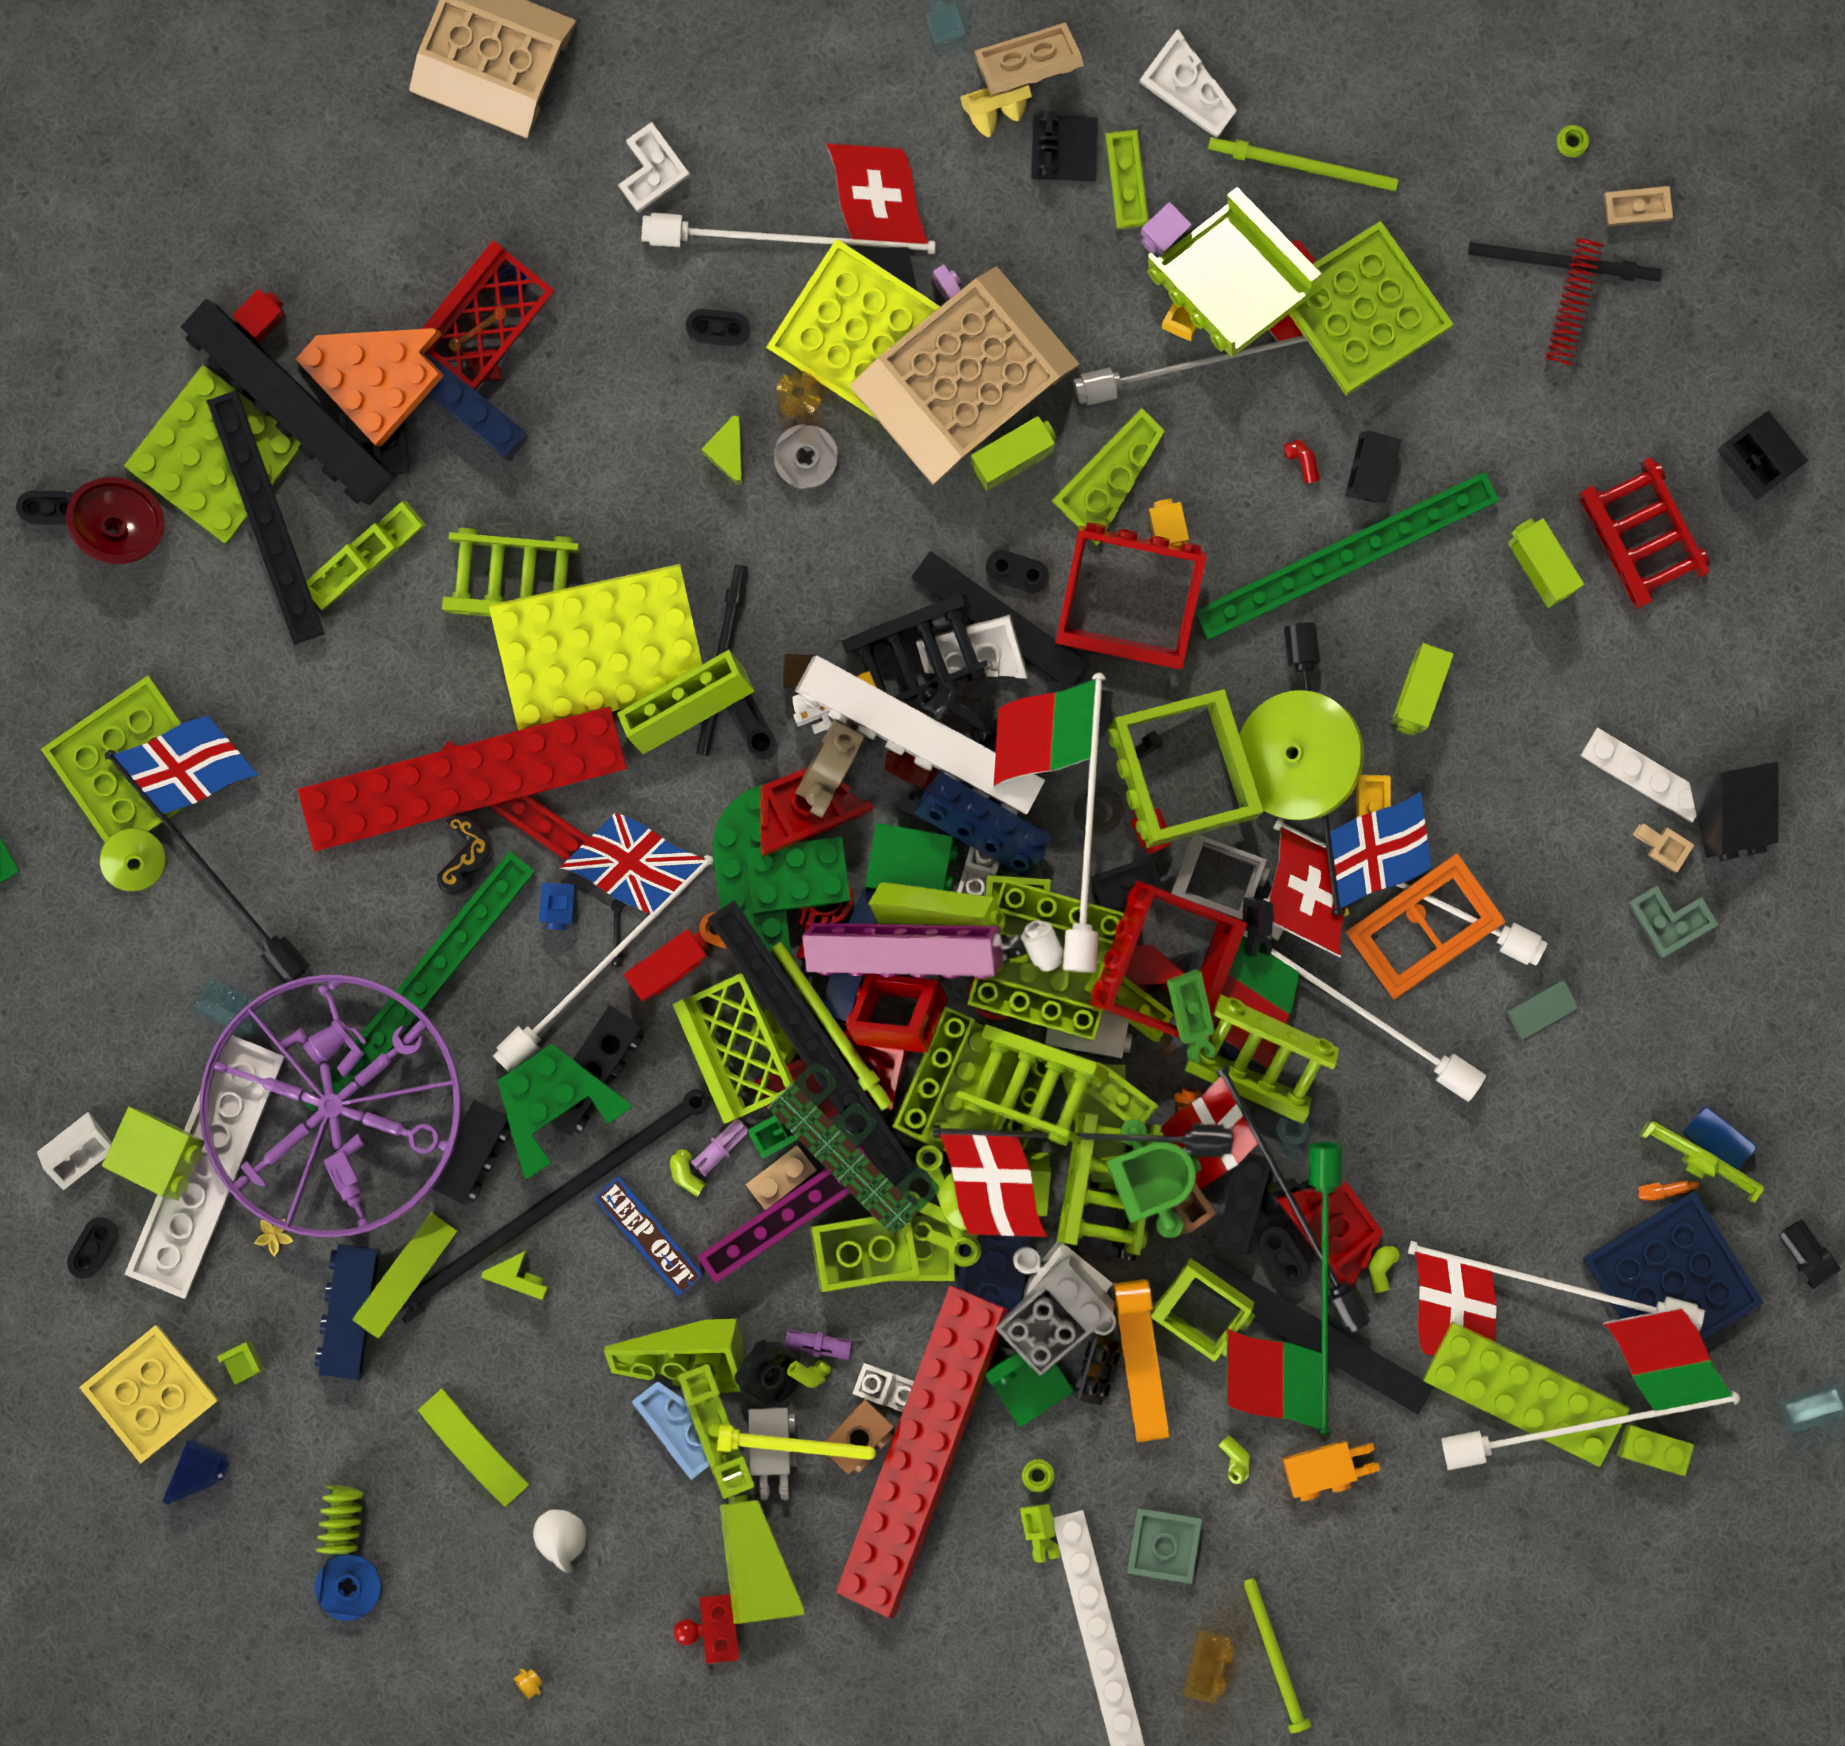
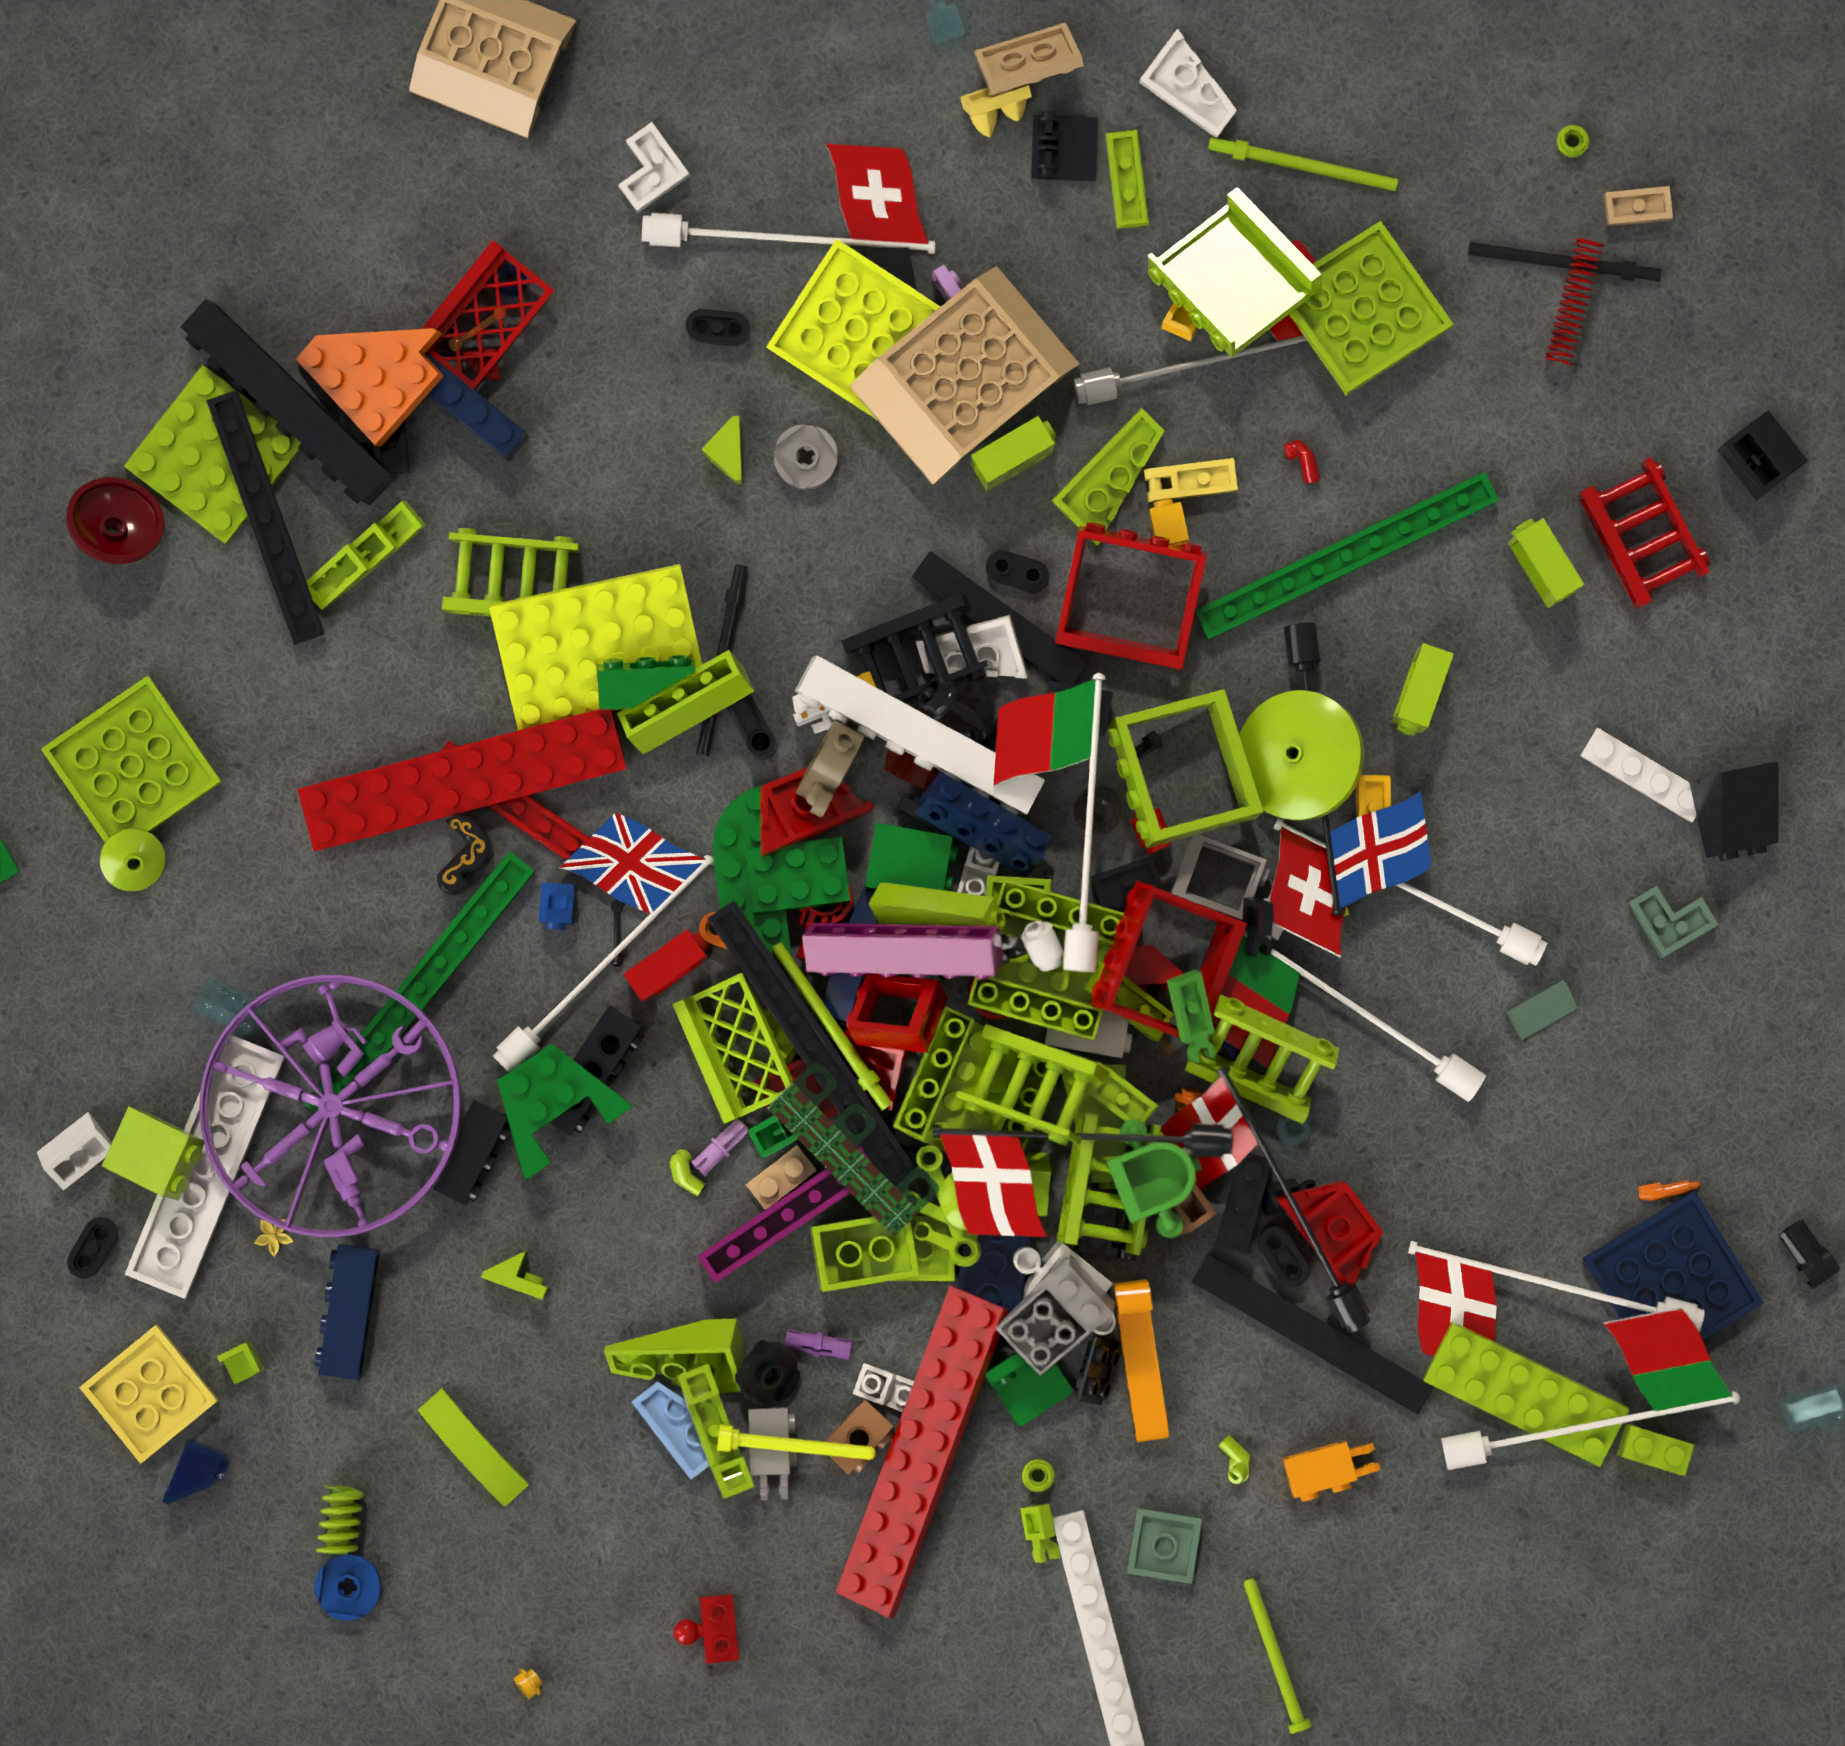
(50, 507): black plate -> none
(182, 771): flag -> none
(259, 314): red brick -> none
(404, 1275): lime slope -> none
(552, 1202): black hinge -> none
(560, 1538): white piece -> none
(632, 683): none -> green slope
(648, 1236): tile -> none
(755, 1567): lime slope -> none
(794, 668): dark brown piece -> none
(800, 406): clear yellow brick -> none
(810, 1376): lime arm -> none
(1163, 1314): lime window -> none
(1164, 230): lavender brick -> none
(1192, 480): none -> light yellow plate
(1206, 1666): clear yellow brick -> none
(1281, 1376): flag -> none
(1373, 467): black hinge -> none
(1380, 1265): lime arm -> none
(1408, 900): orange door -> none
(1667, 847): tan plate -> none
(1701, 1161): lime plate -> none
(1719, 1138): blue slope -> none

